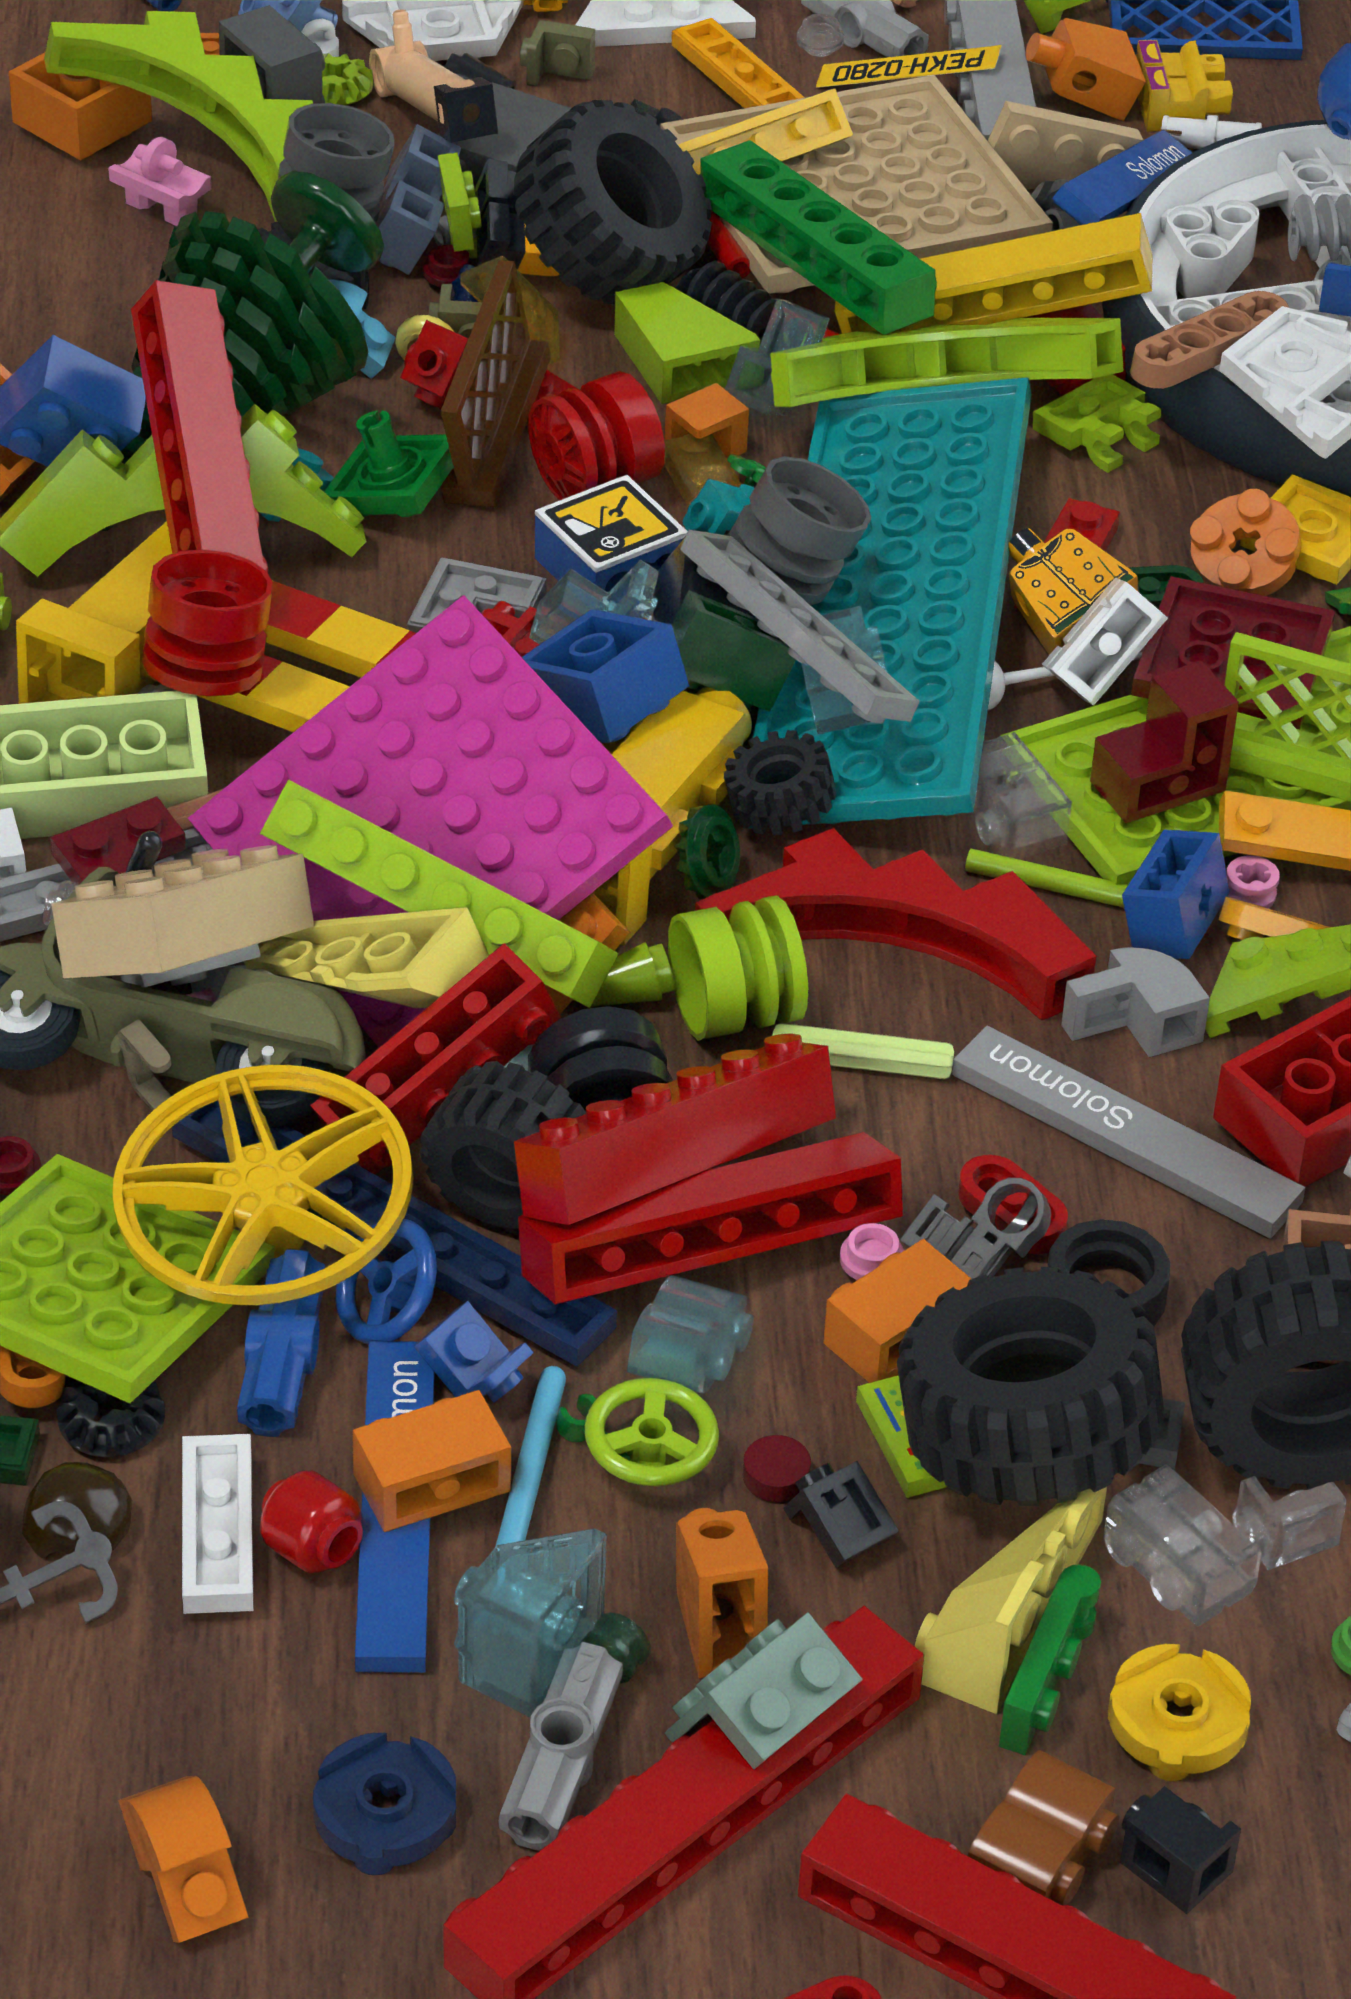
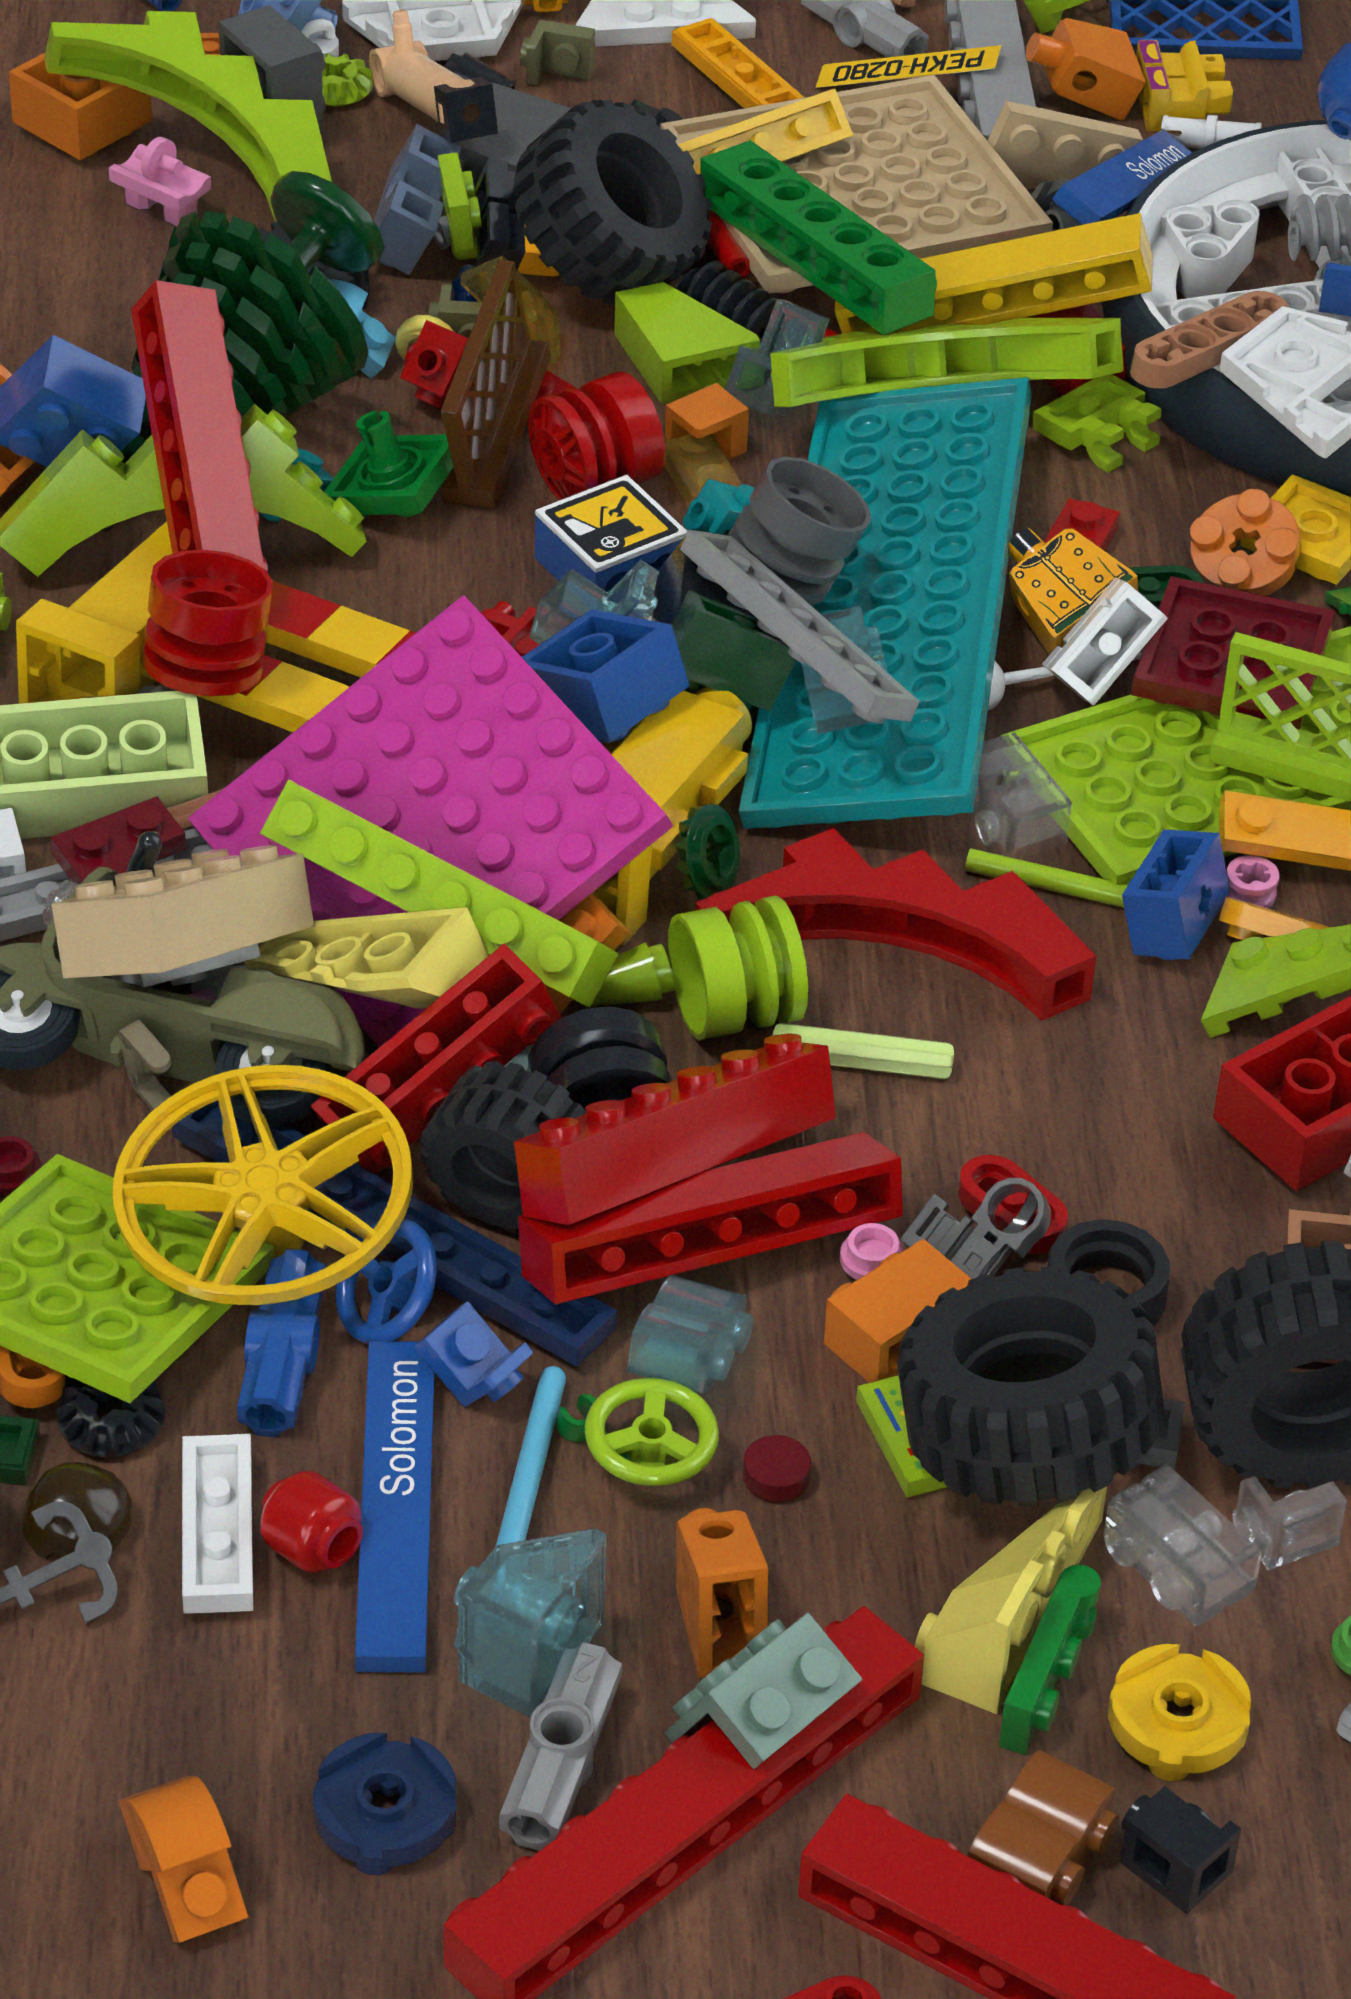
(342, 147): dark grey wheel -> none
(431, 1460): orange brick -> none
(444, 264): dark red plate -> none
(481, 586): light grey tile -> none
(622, 1640): clear green bush -> none
(748, 468): green plant -> none
(804, 786): black tyre -> none
(820, 35): clear plate -> none
(842, 1511): black bracket -> none
(1128, 1131): light grey tile -> none
(1140, 991): light grey brick -> none
(1176, 752): dark red brick -> none

